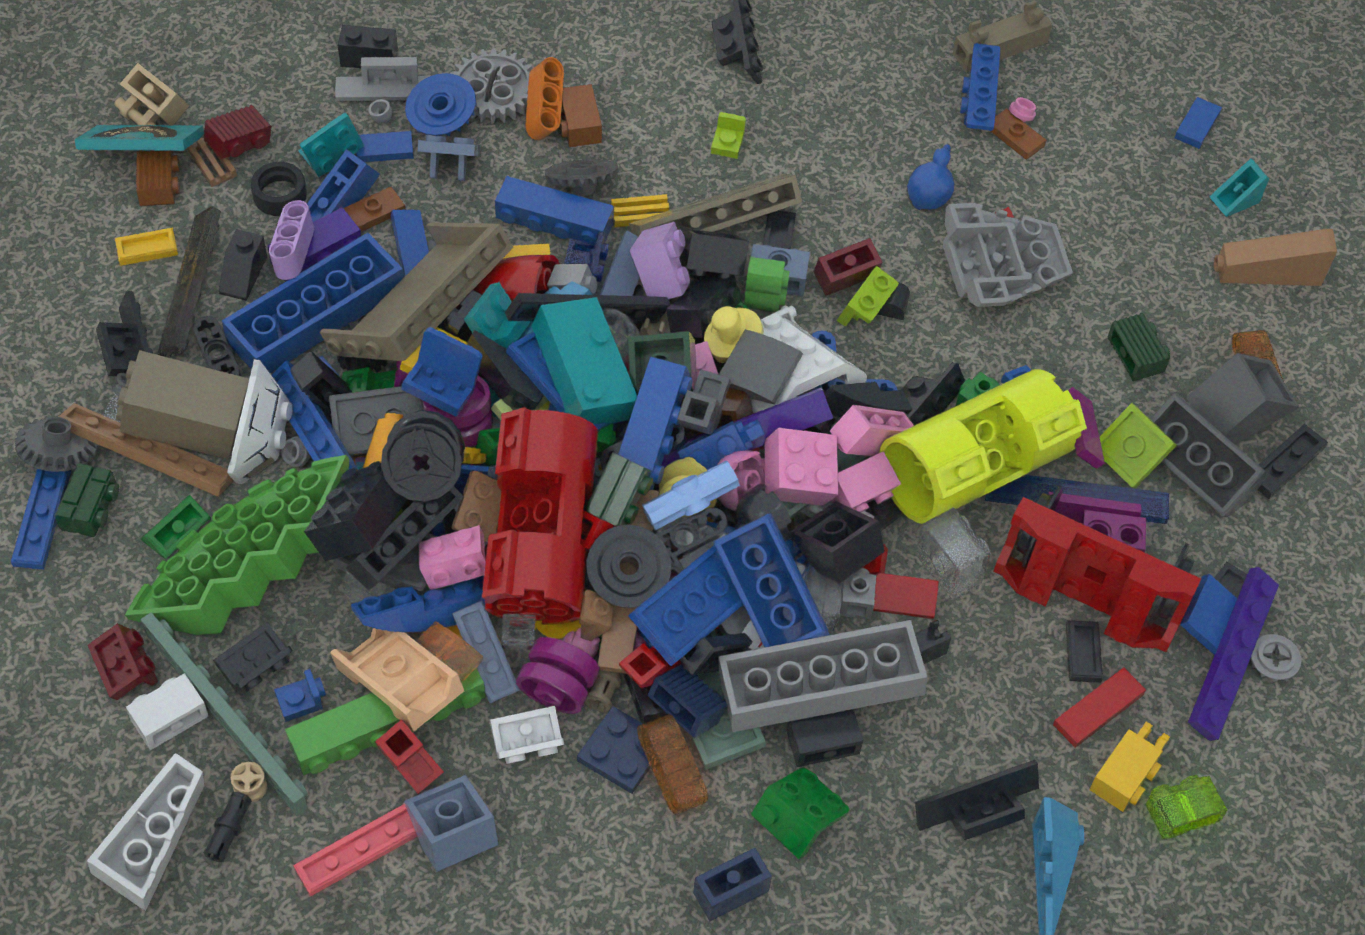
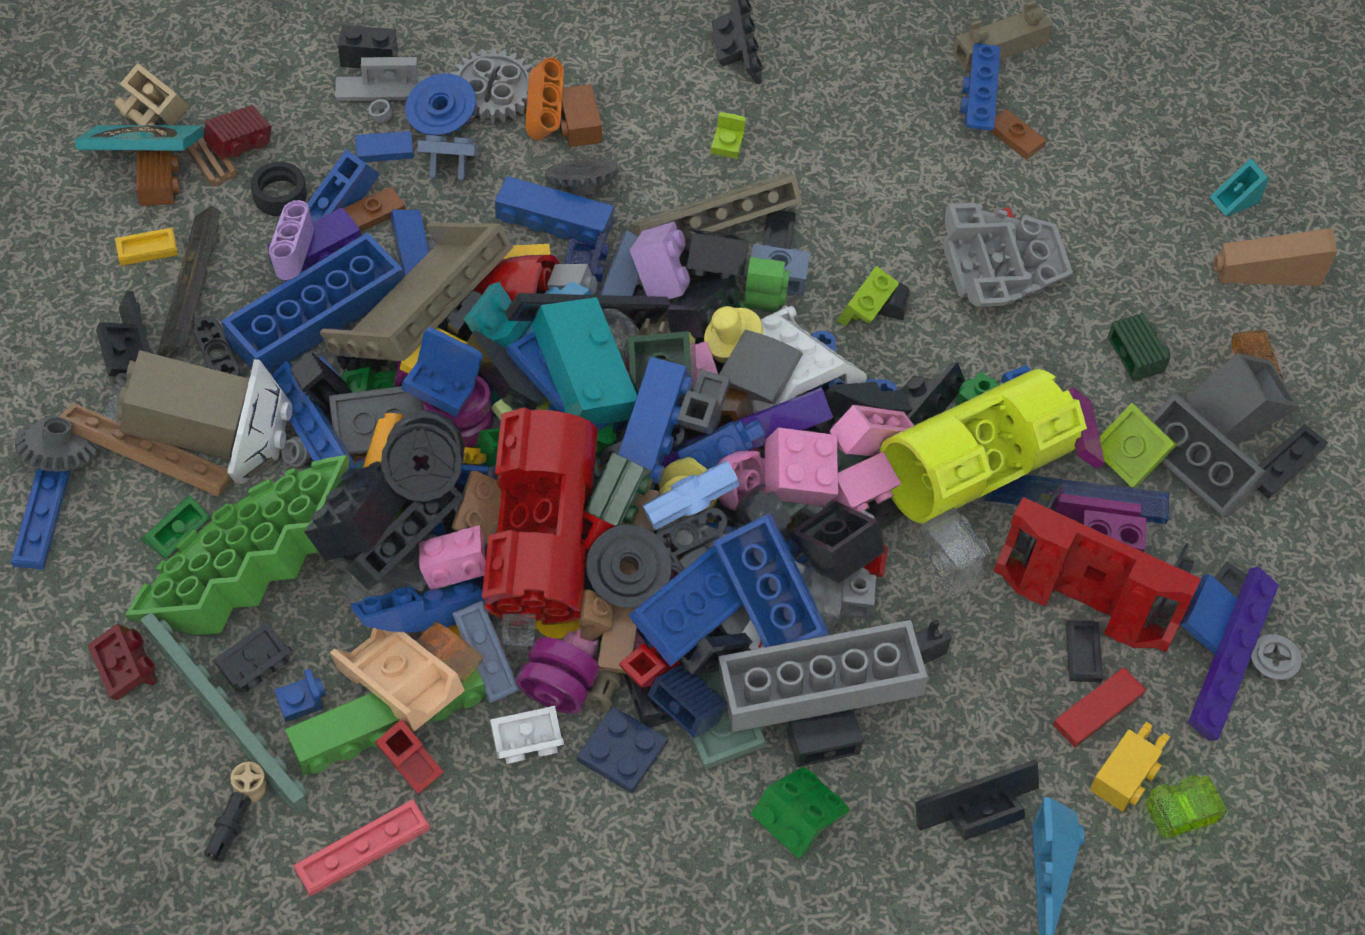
(87, 500): dark green brick -> none
(146, 836): white wedge -> none
(167, 711): white brick -> none
(242, 264): black slope -> none
(329, 143): teal bracket -> none
(452, 823): sand blue slope -> none
(639, 207): yellow tile -> none
(672, 764): clear orange beam -> none
(732, 884): dark blue brick -> none
(846, 266): dark red brick -> none
(905, 595): red slope -> none
(932, 182): blue hair -> none
(1023, 109): bright pink plate -> none
(1198, 122): blue tile -> none

